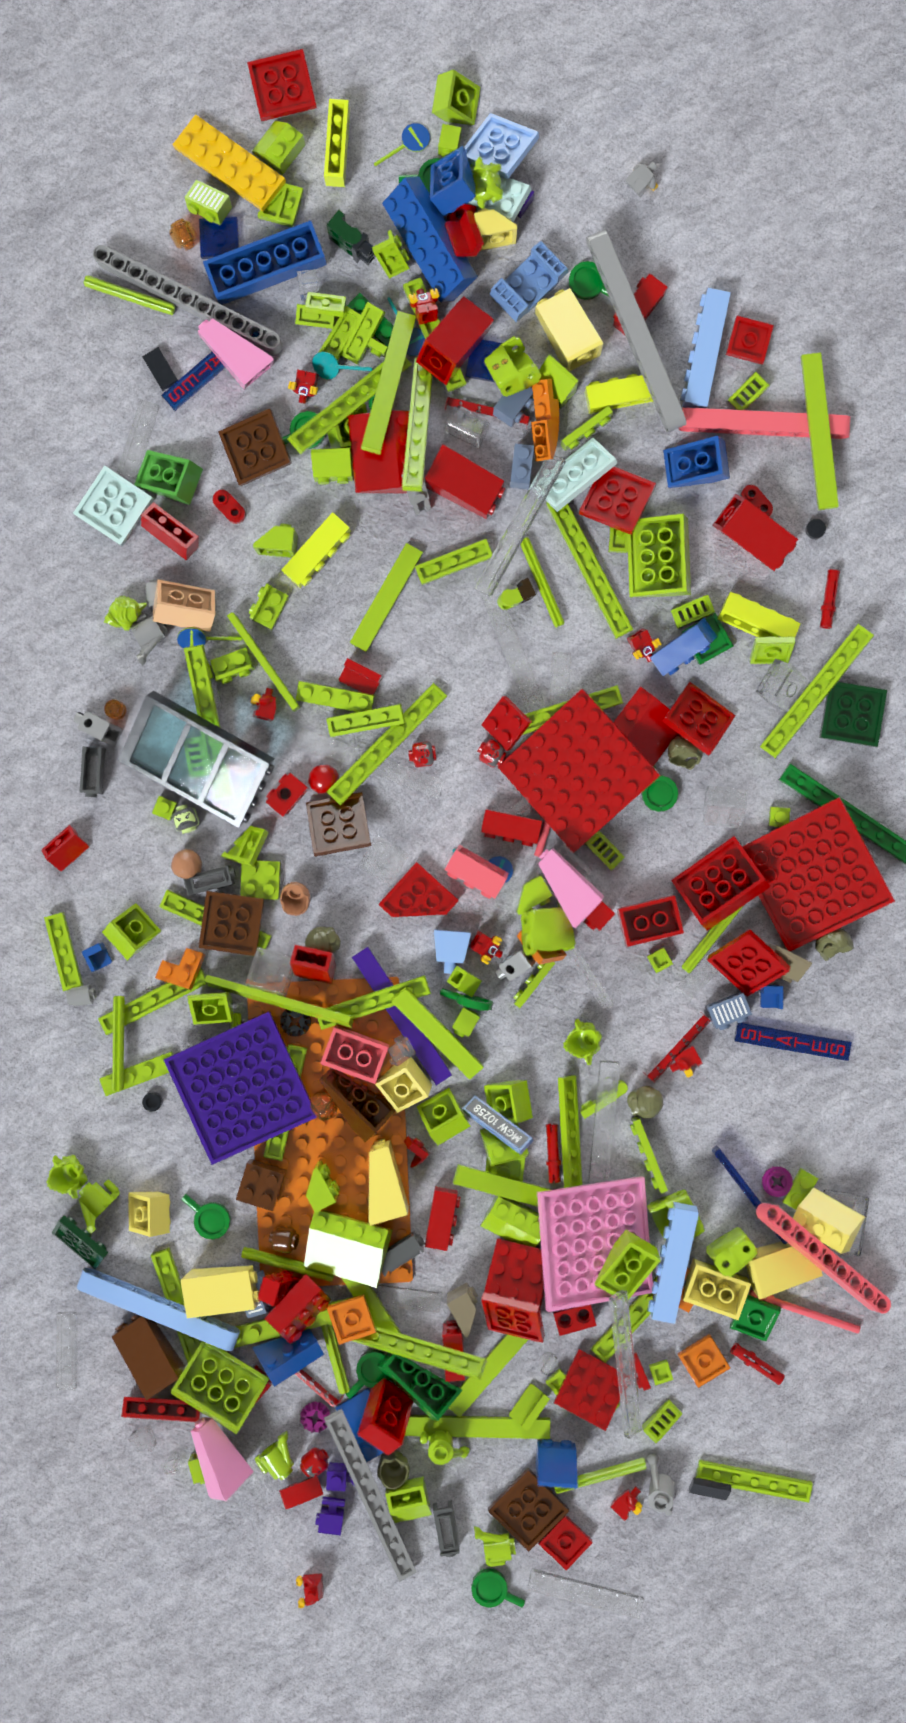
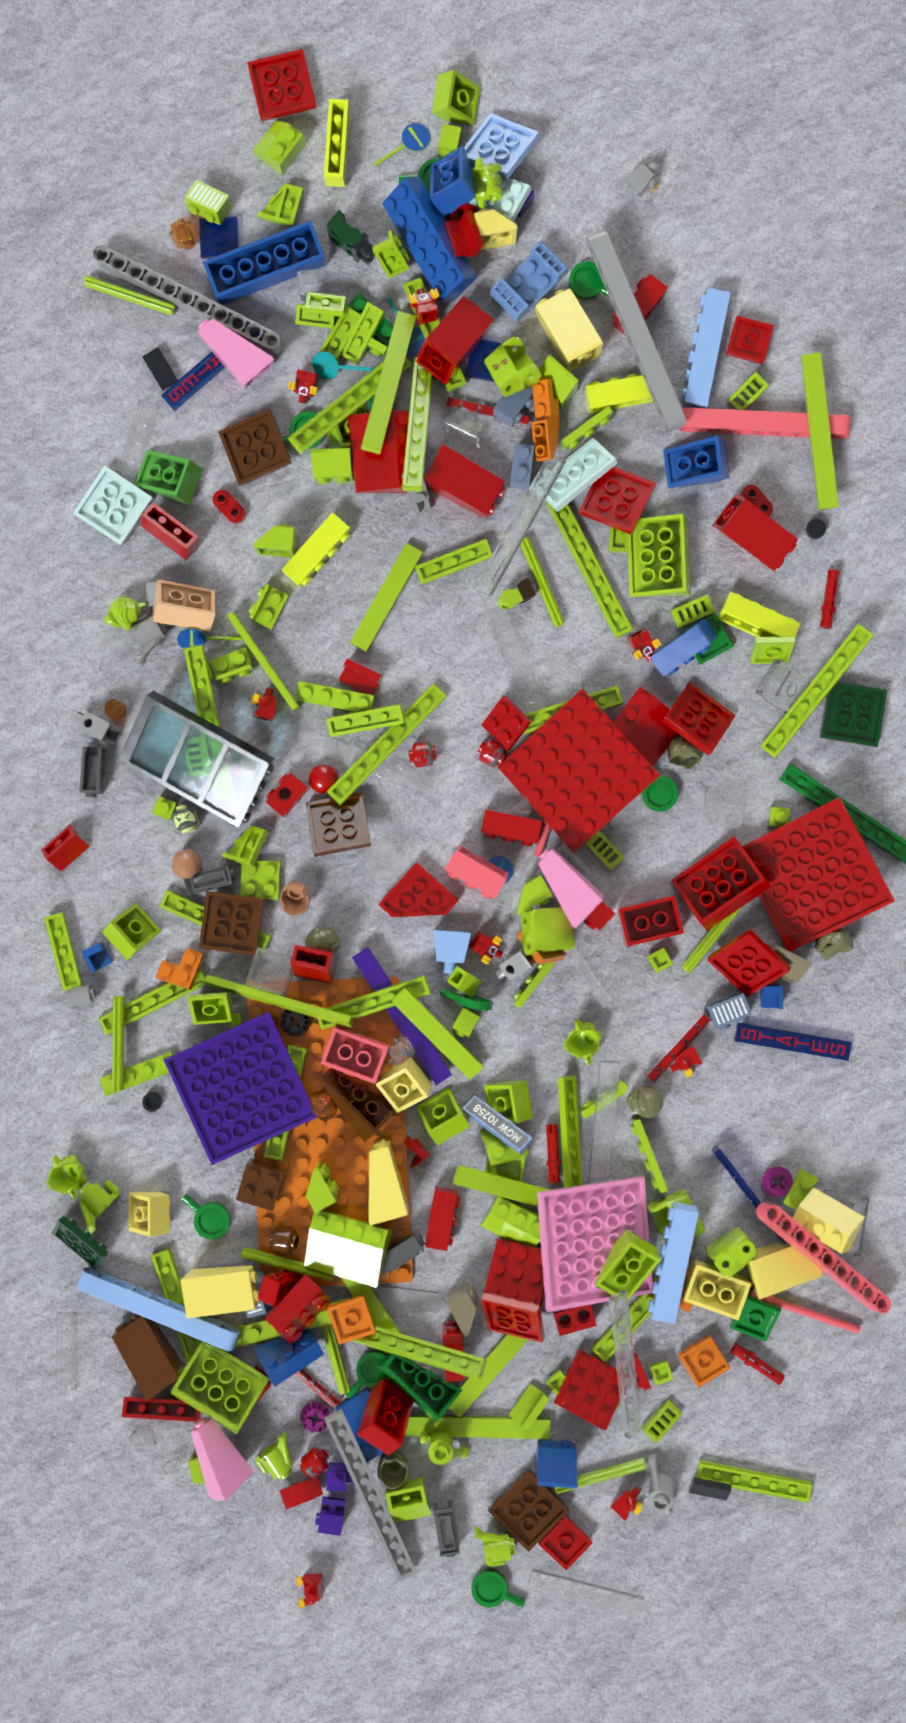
(229, 163): yellow plate -> none

